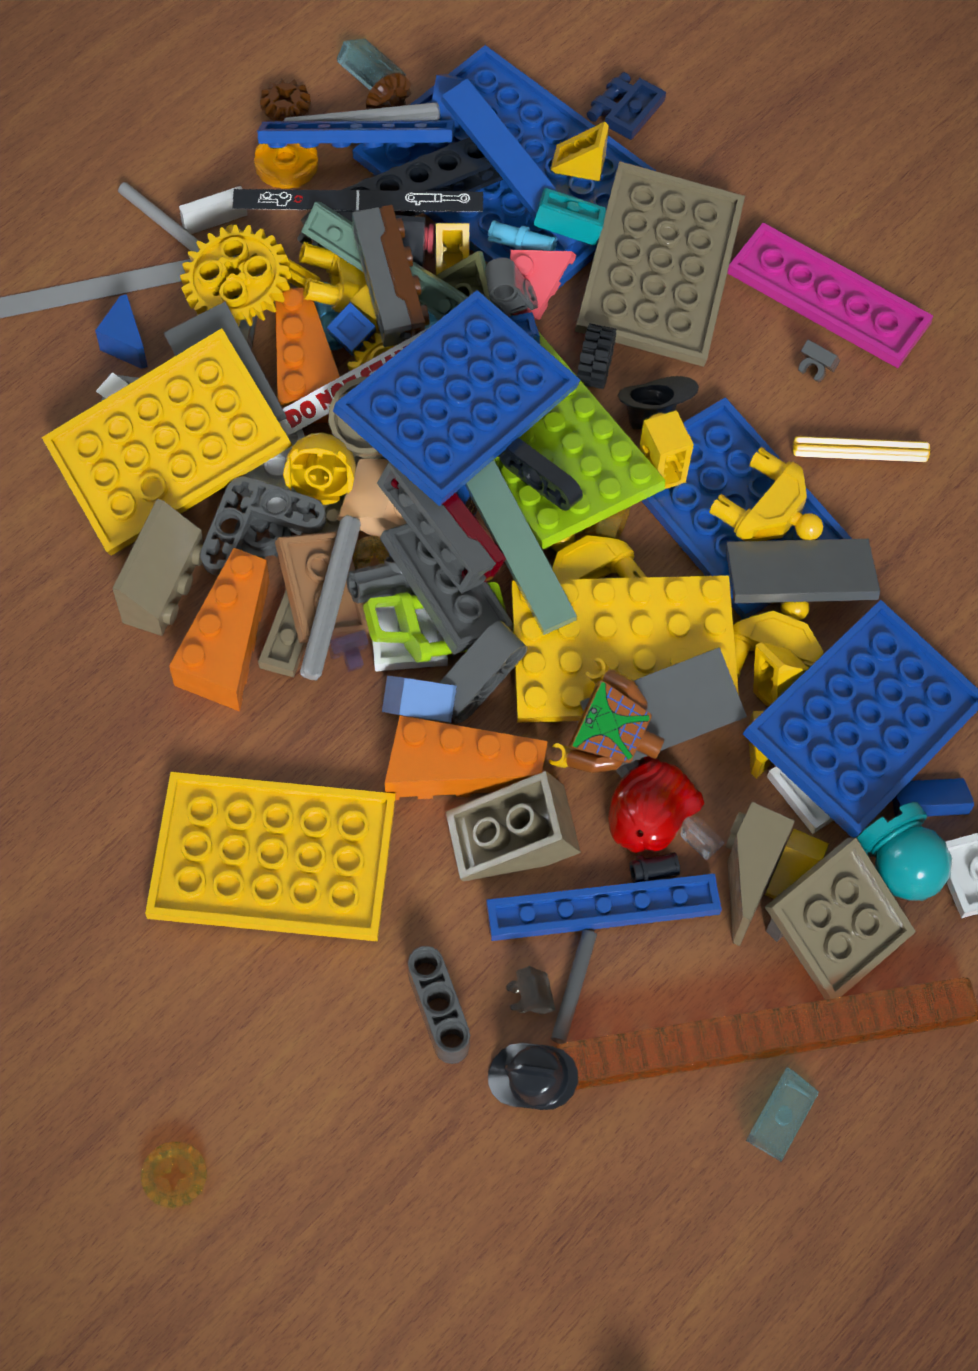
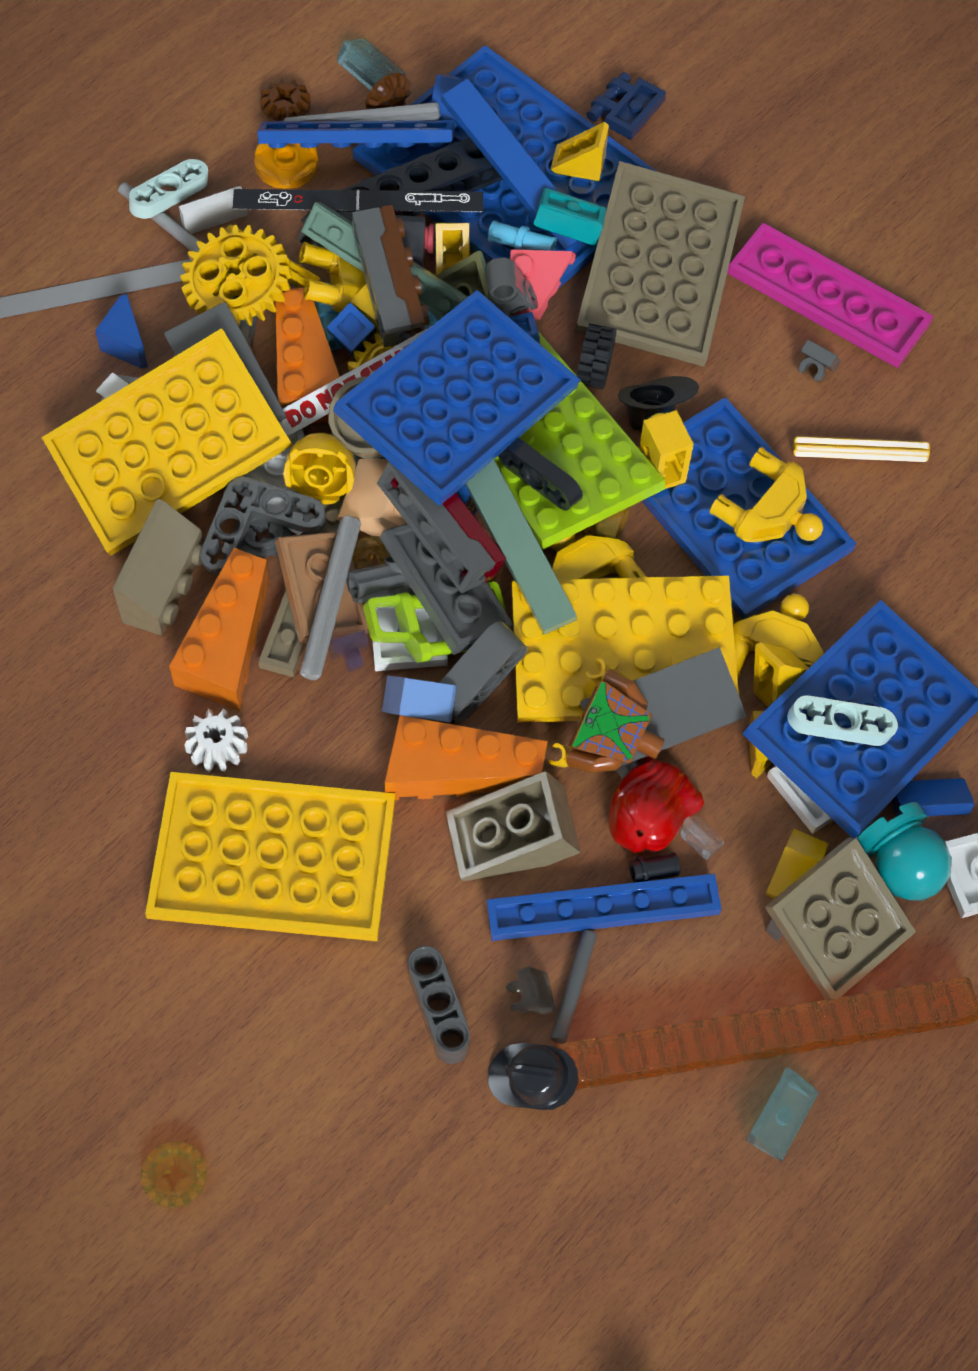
(149, 198): none -> light aqua beam
(203, 733): none -> white gear
(755, 849): dark tan slope -> none
(802, 571): dark grey tile -> none
(827, 727): none -> light aqua beam

